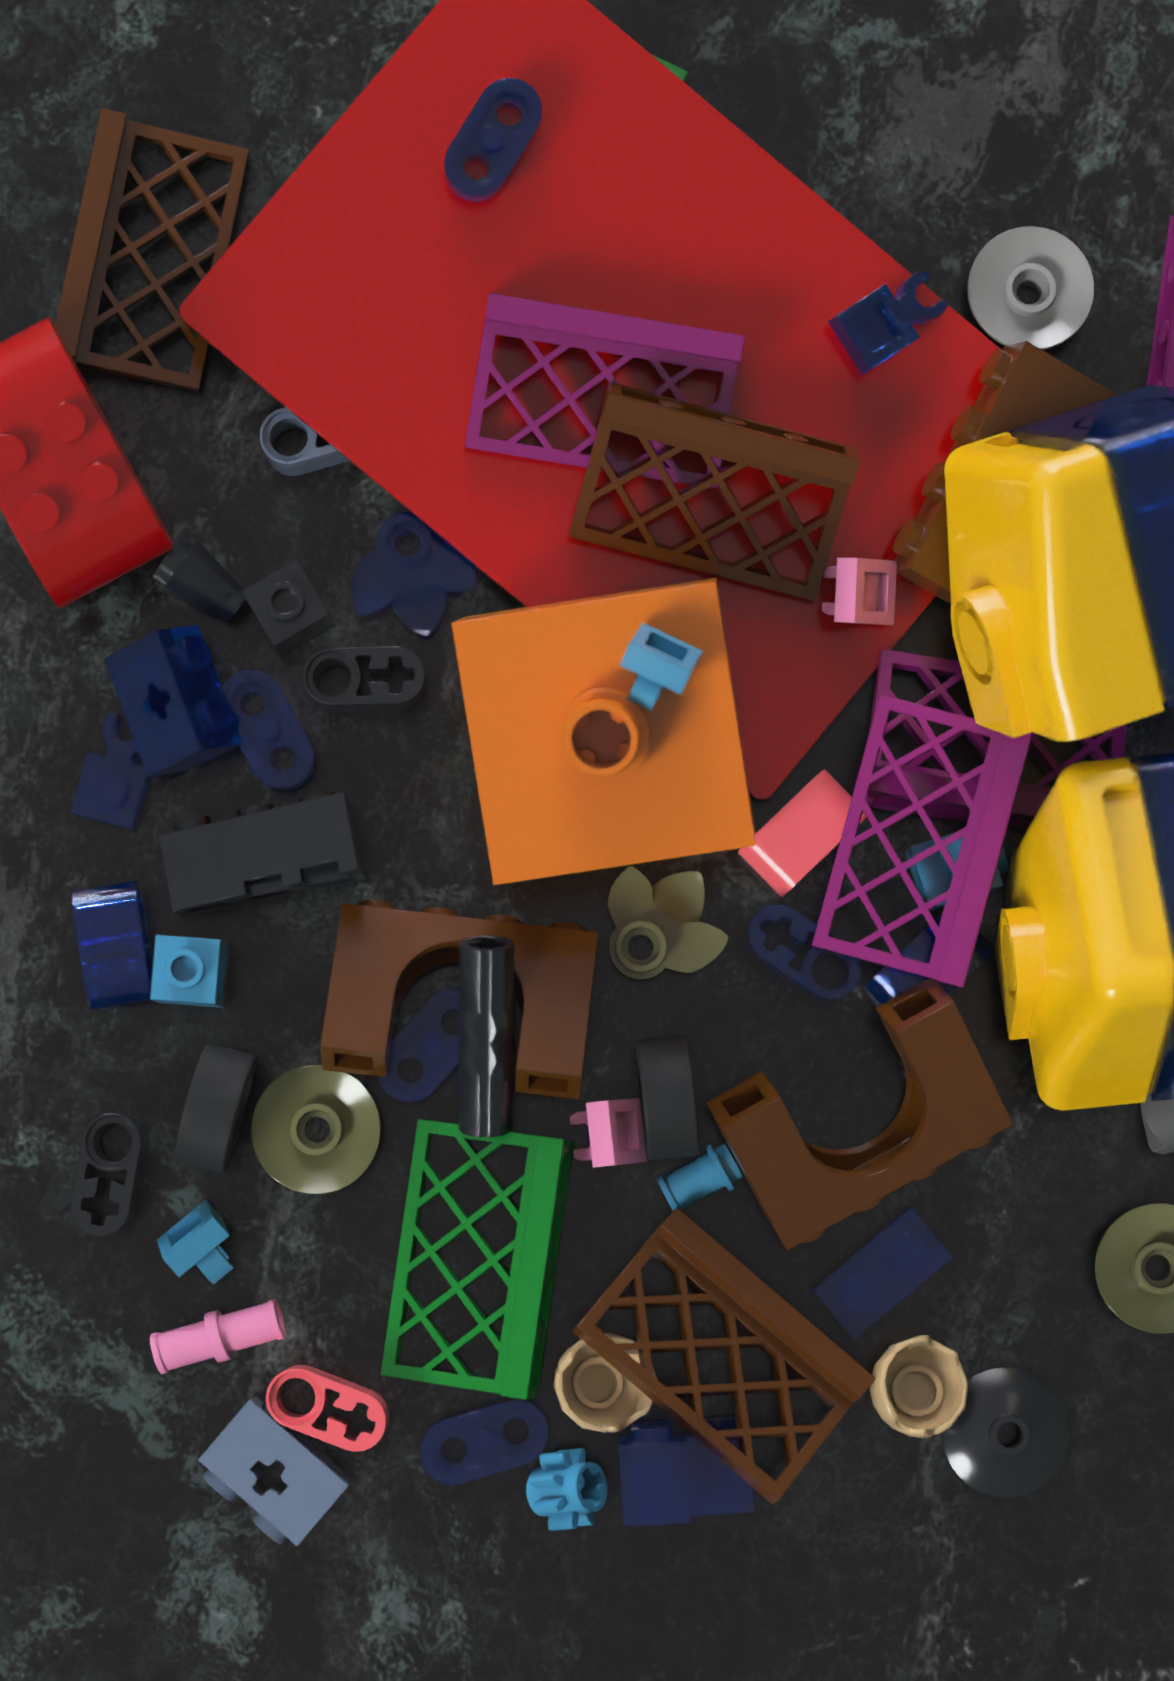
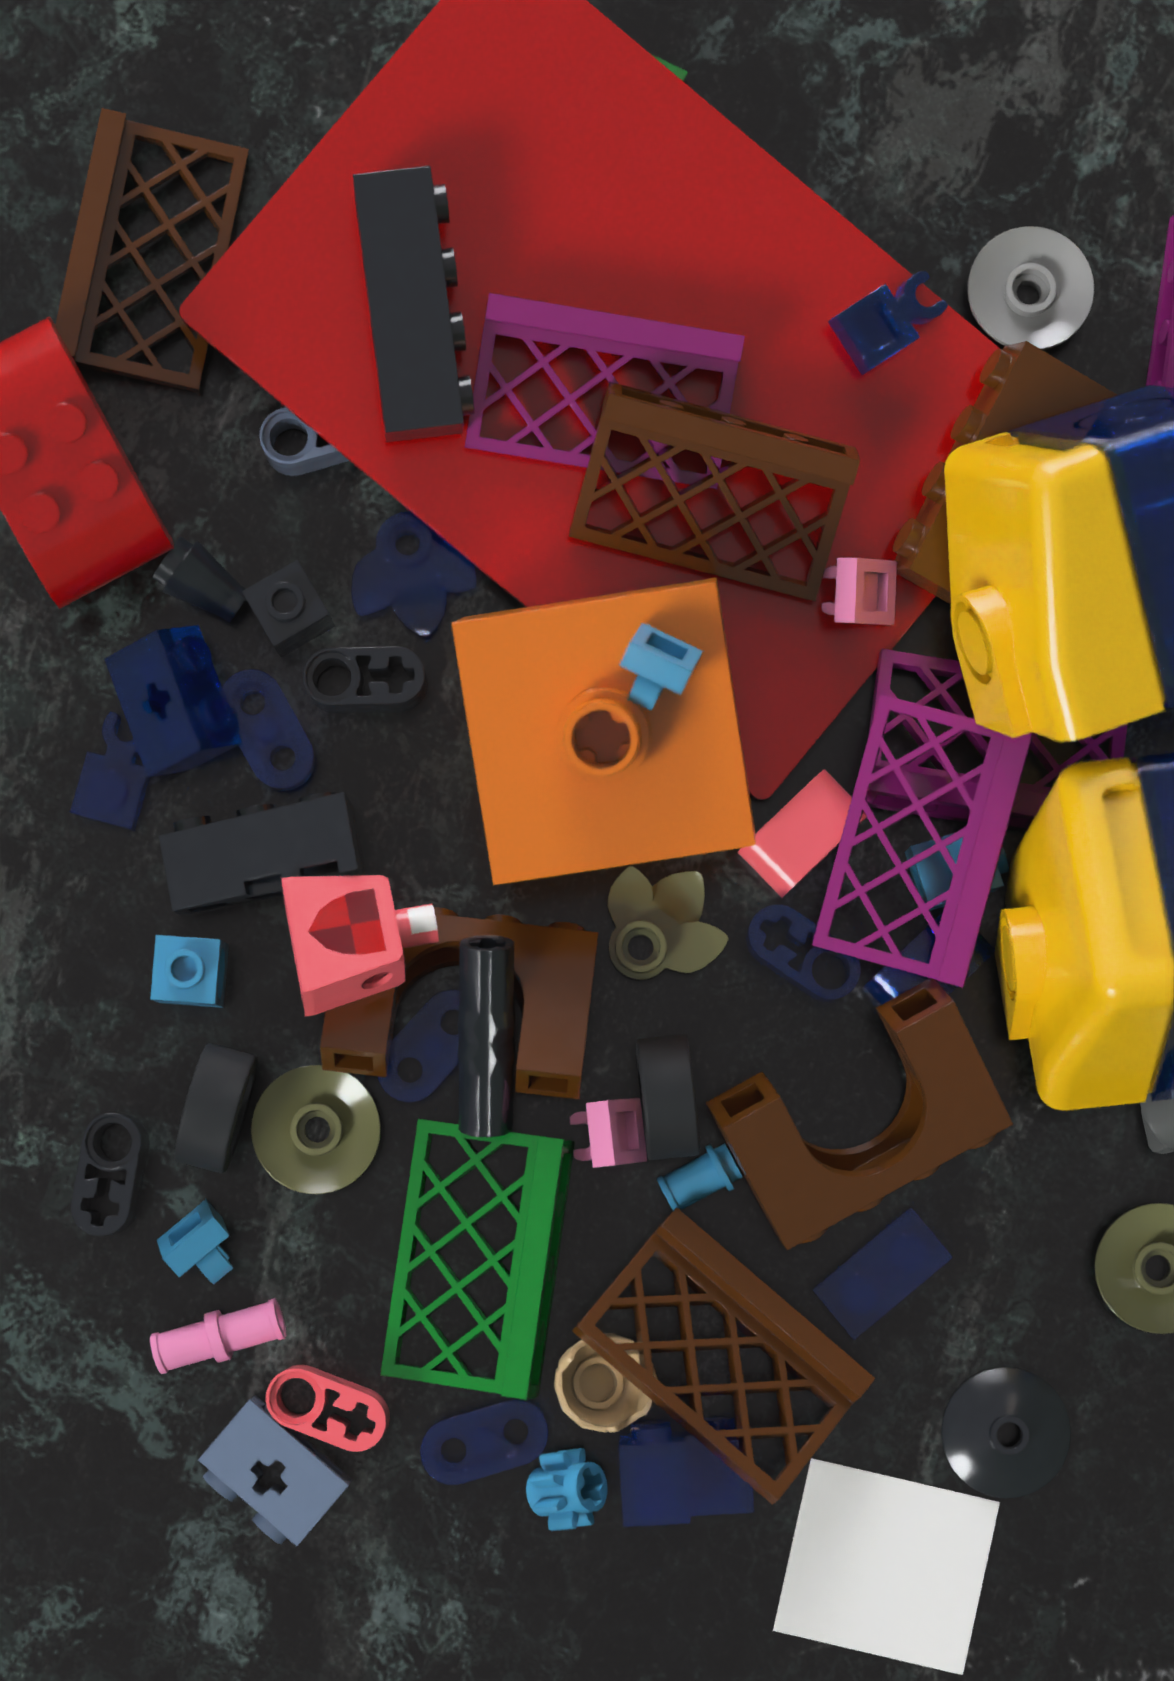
(113, 944): clear blue beam -> none
(350, 937): none -> coral torso
(409, 303): none -> black brick
(492, 142): clear blue plate -> none
(886, 1566): none -> white sticker
(919, 1387): tan hair -> none

